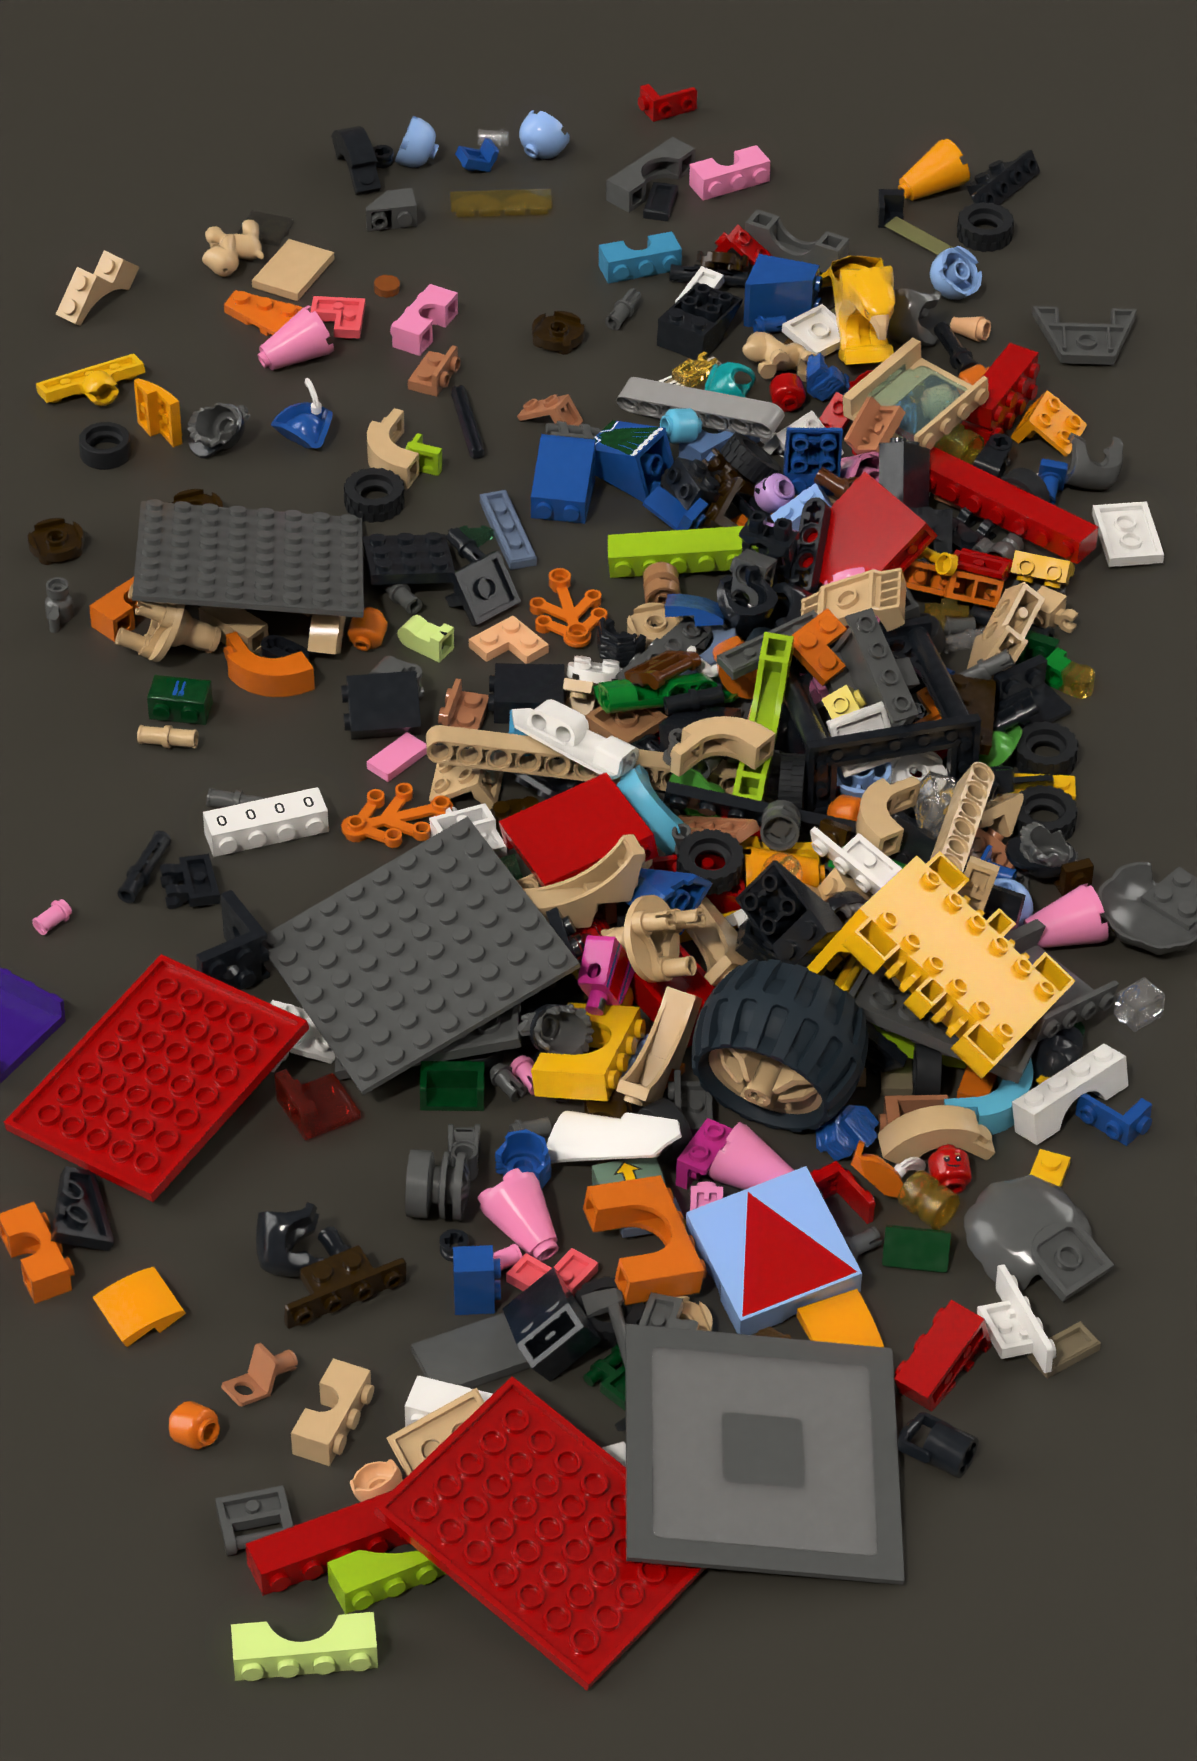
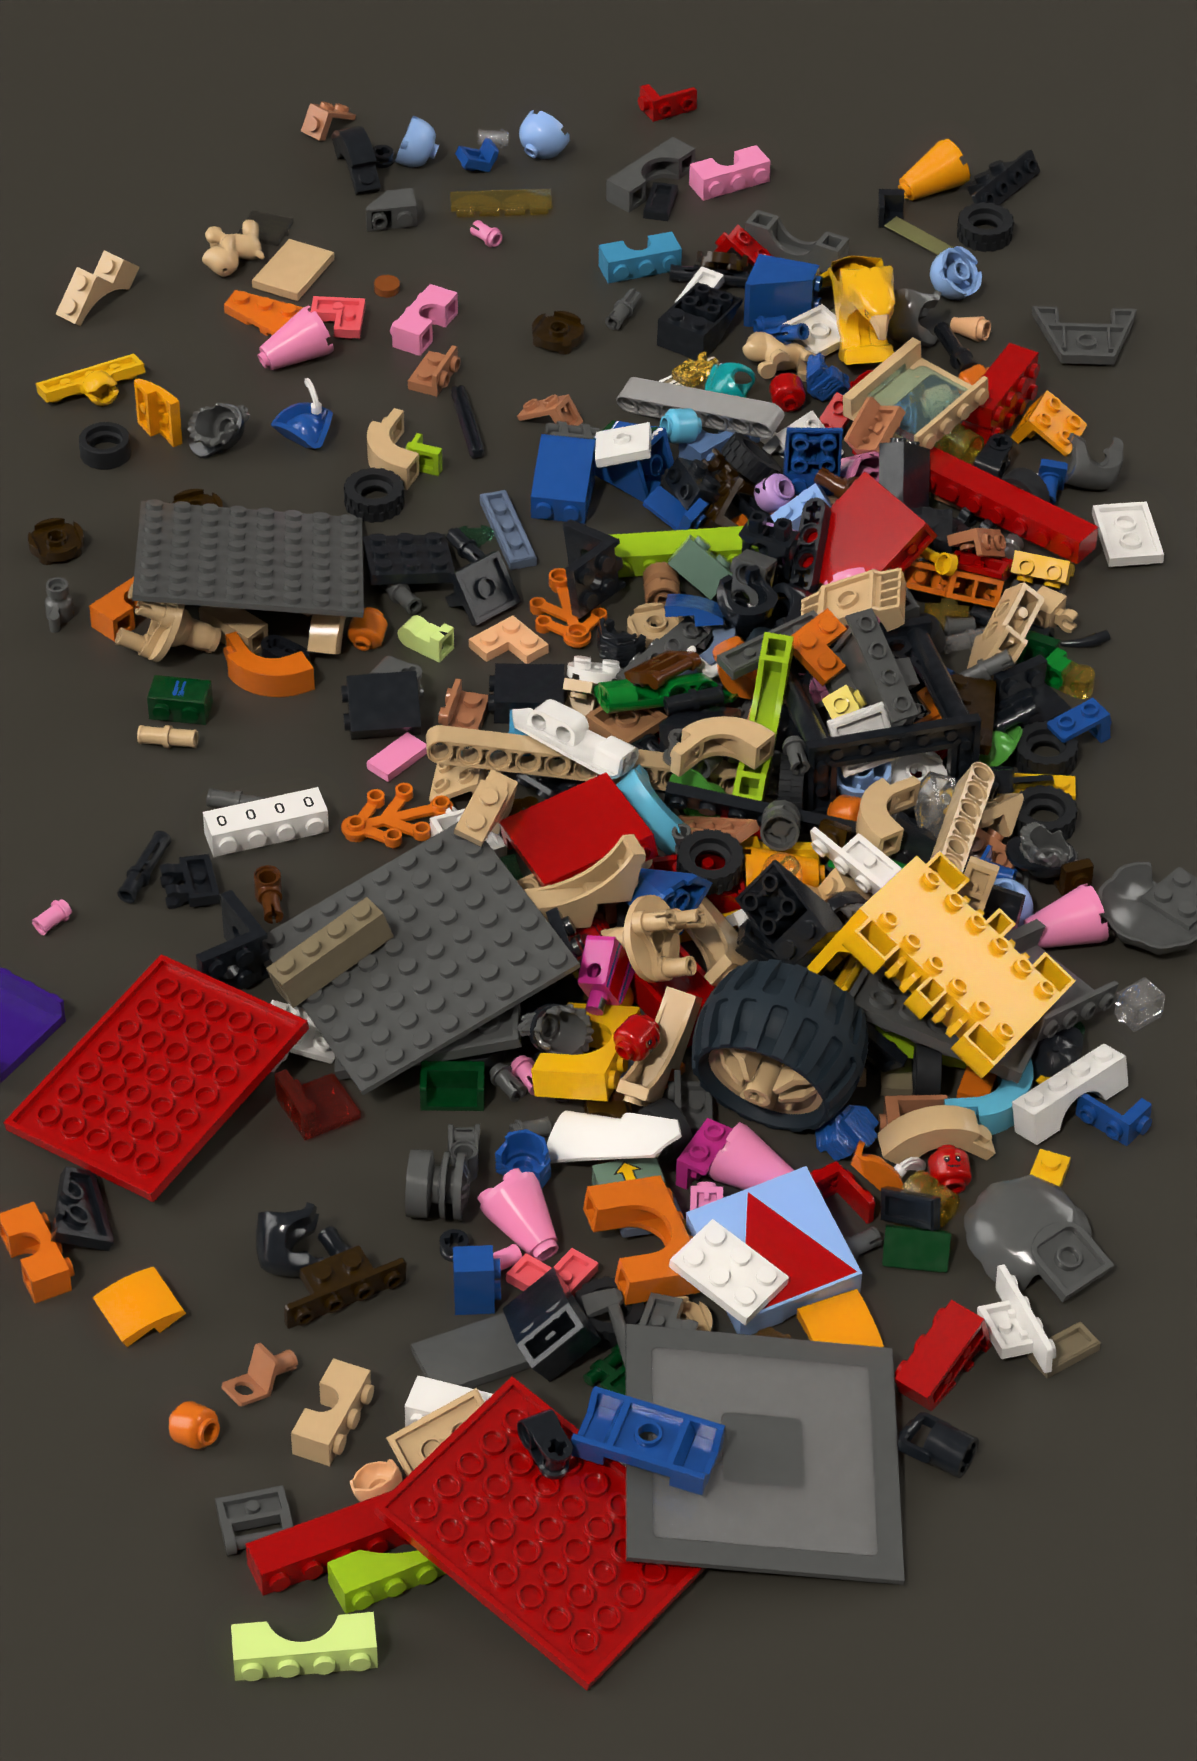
(269, 892): none -> reddish brown pin
(320, 117): none -> nougat bracket
(330, 952): none -> dark tan brick
(487, 807): none -> tan arch
(489, 235): none -> bright pink pin
(546, 1443): none -> black piece
(591, 568): none -> black bracket
(623, 445): none -> white plate
(636, 1037): none -> red head
(683, 1447): none -> blue piece
(700, 565): none -> sand green brick
(728, 1272): none -> white plate
(794, 749): none -> dark grey pin
(795, 332): none -> blue pin
(910, 1208): none -> black tile
(981, 540): none -> nougat bracket
(1085, 717): none -> blue bracket
(1088, 641): none -> black helmet

